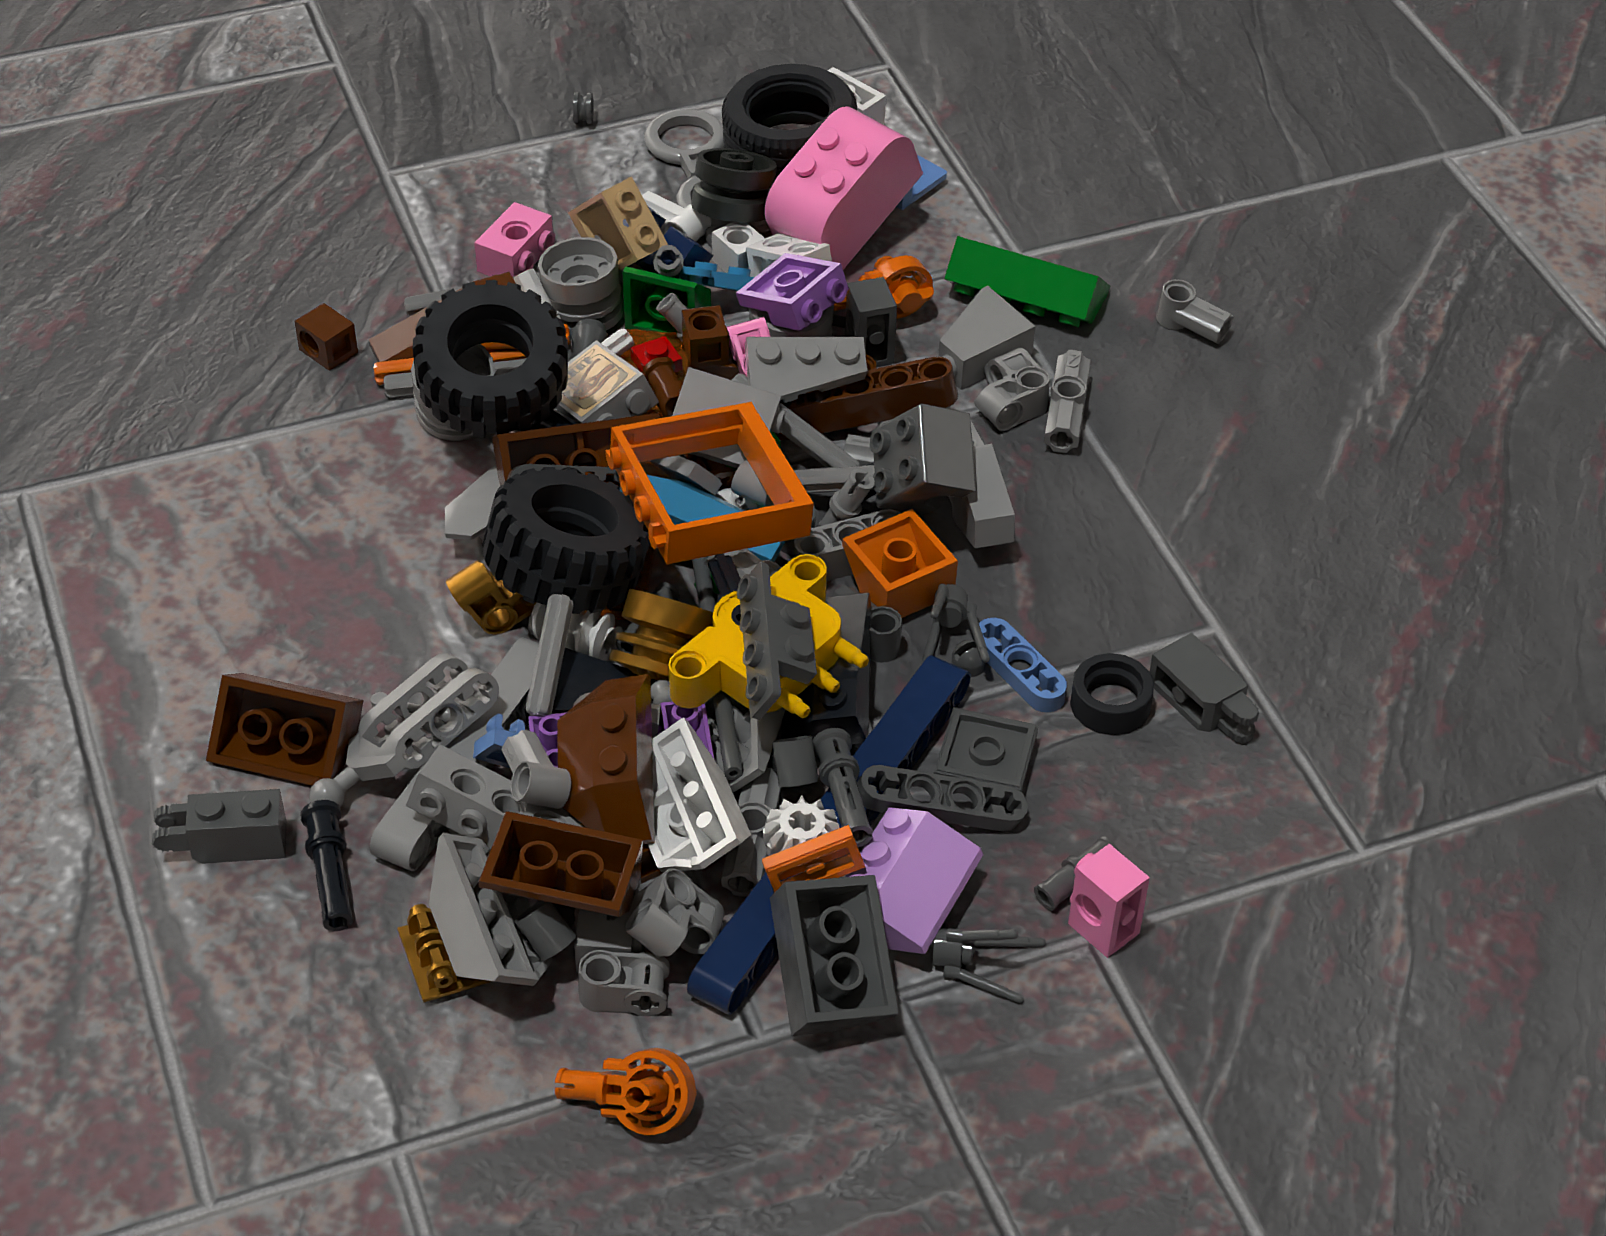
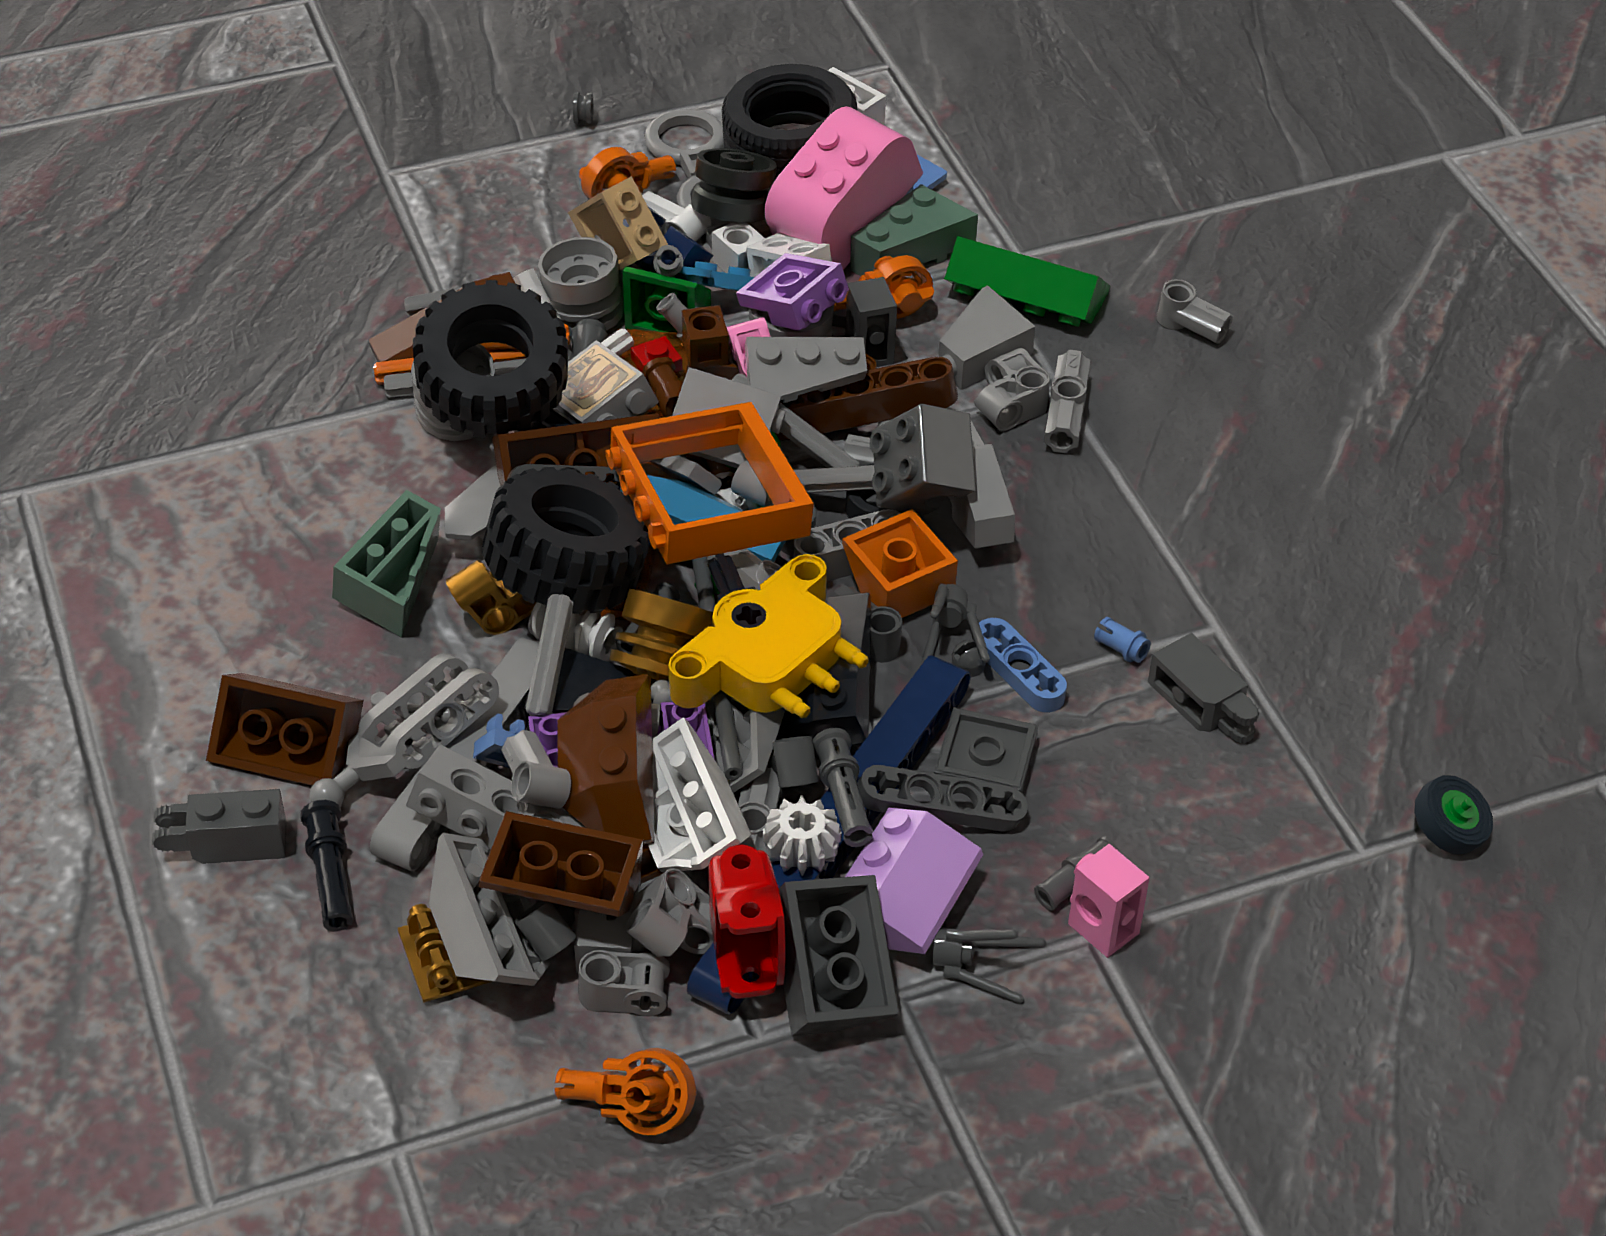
(326, 336): reddish brown brick -> none
(389, 563): none -> sand green wedge
(514, 241): bright pink brick -> none
(617, 164): none -> orange pin
(746, 921): none -> red piece
(774, 639): dark grey bracket -> none
(811, 858): orange tile -> none
(848, 500): light grey pin -> none
(915, 226): none -> sand green wedge
(1107, 717): black tyre -> none
(1131, 644): none -> medium blue pin
(1453, 814): none -> black wheel

